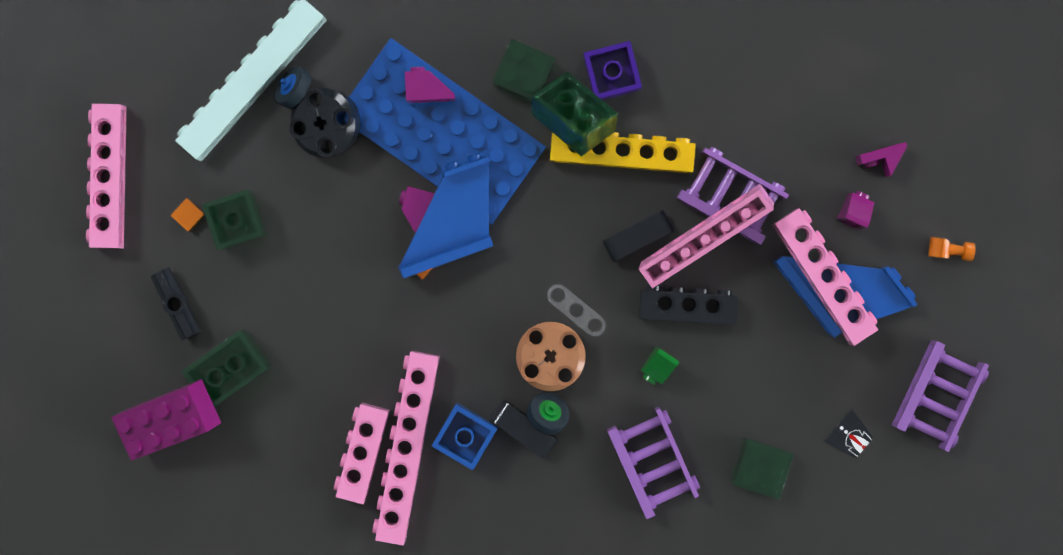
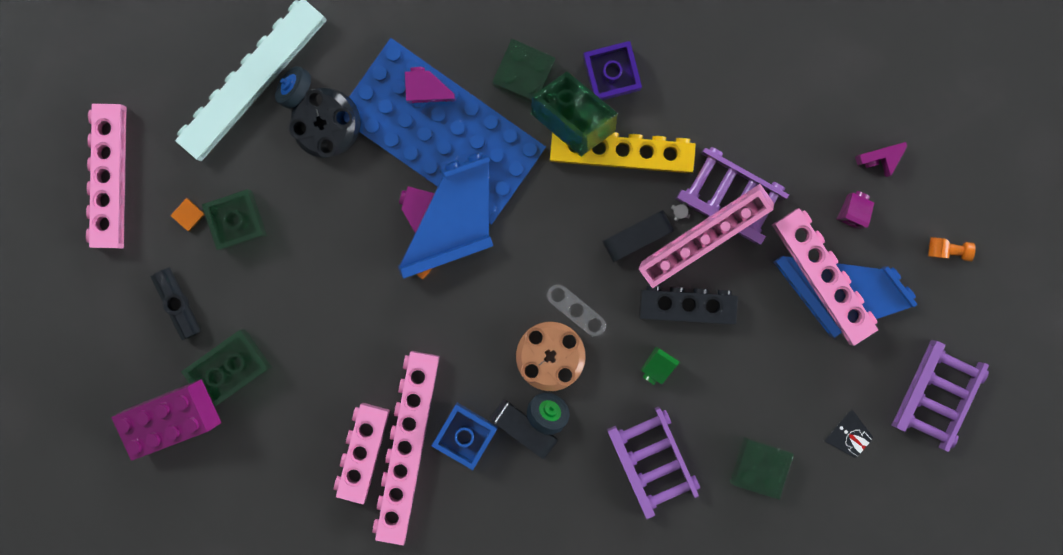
(680, 211): none -> light grey piece

